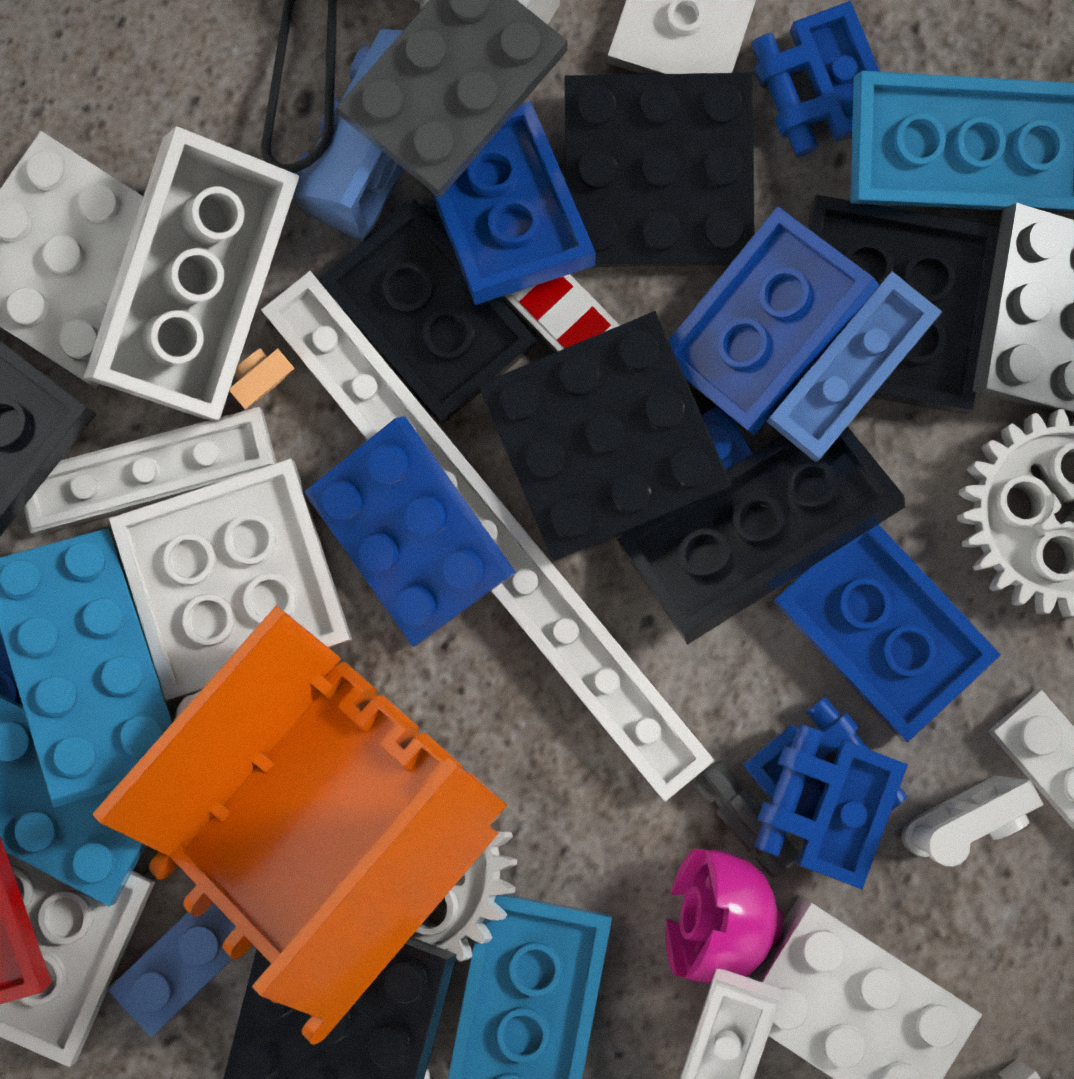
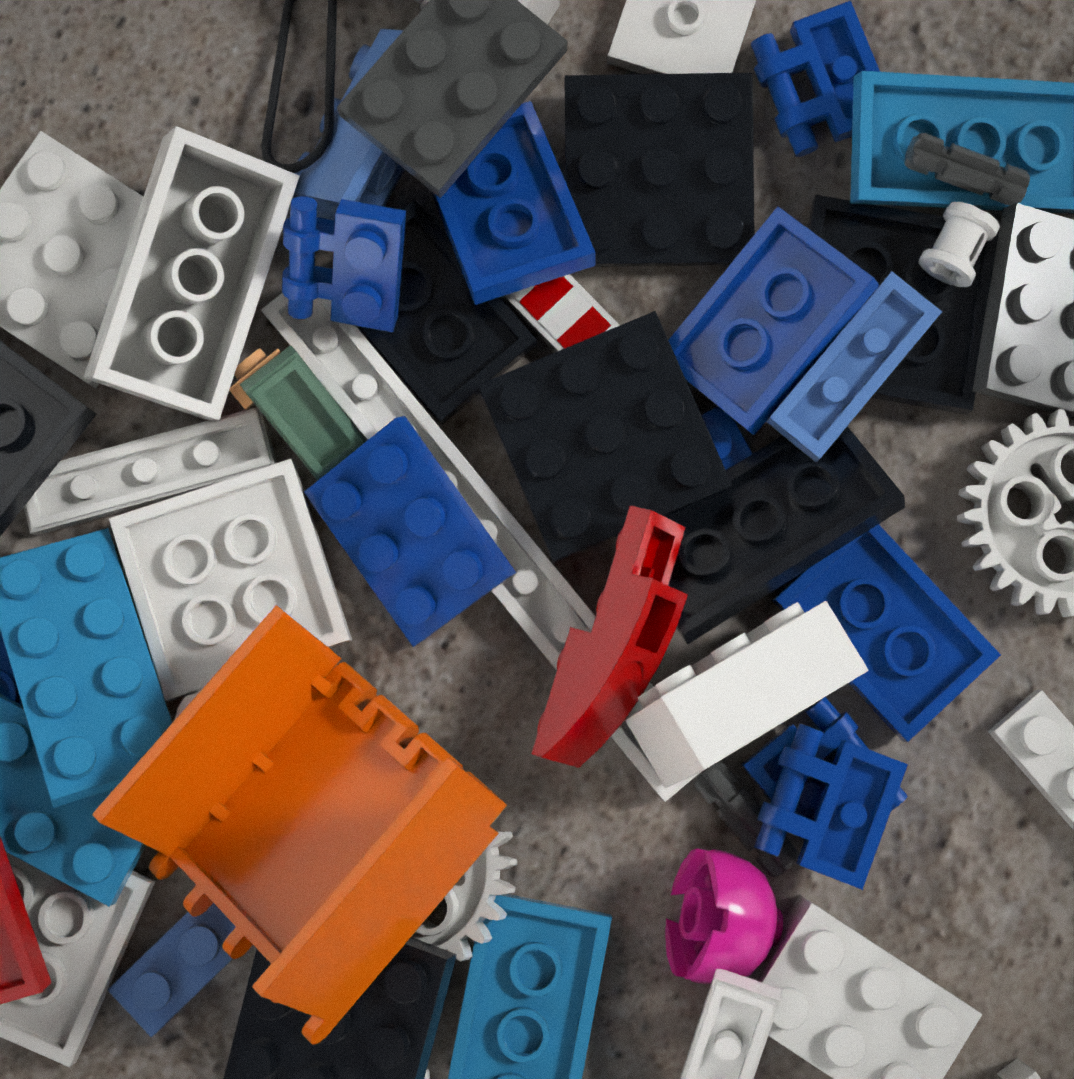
(303, 412): none -> sand green tile
(366, 262): none -> blue plate
(612, 665): none -> red slope
(743, 690): none -> white brick
(959, 244): none -> white bush
(966, 169): none -> dark grey axle
(989, 807): white plate -> none

